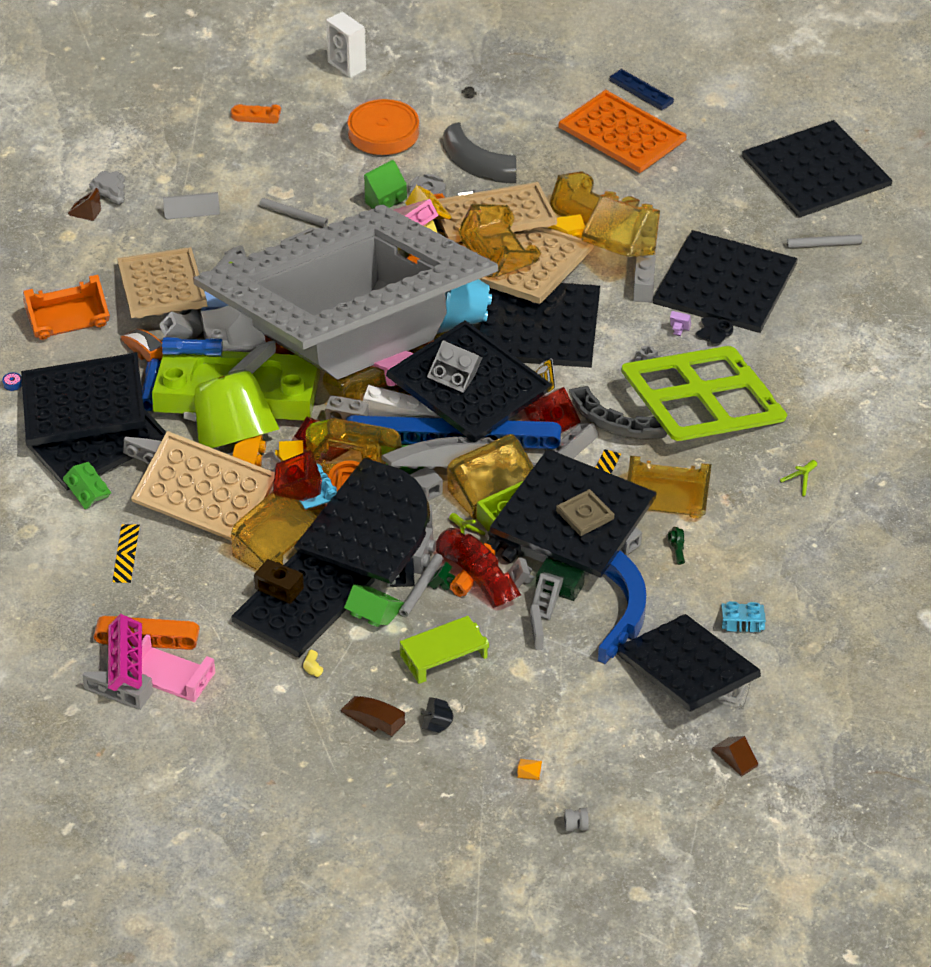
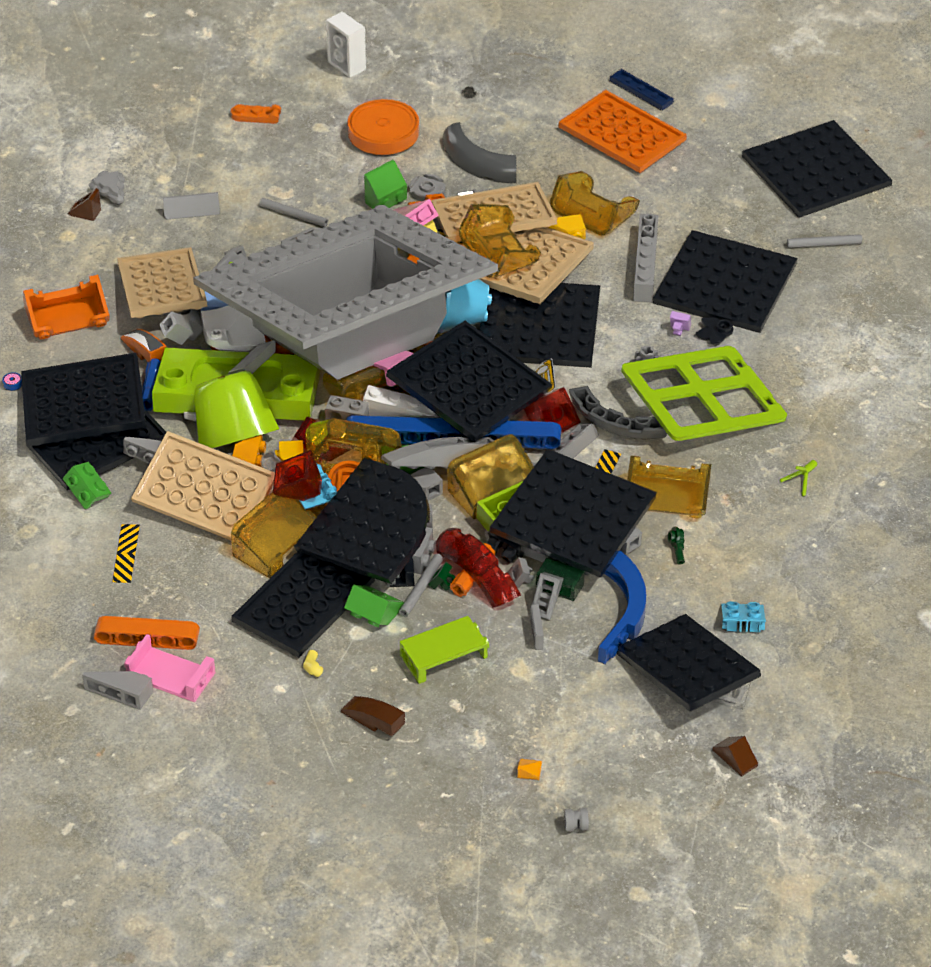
(119, 650): dark pink fence -> none
(179, 346): blue axle -> none
(278, 581): dark brown brick -> none
(421, 194): yellow slope -> none
(437, 715): black piece -> none
(454, 366): light grey slope -> none
(465, 524): lime plant -> none
(585, 512): dark tan tile -> none
(622, 227): clear yellow windscreen -> none

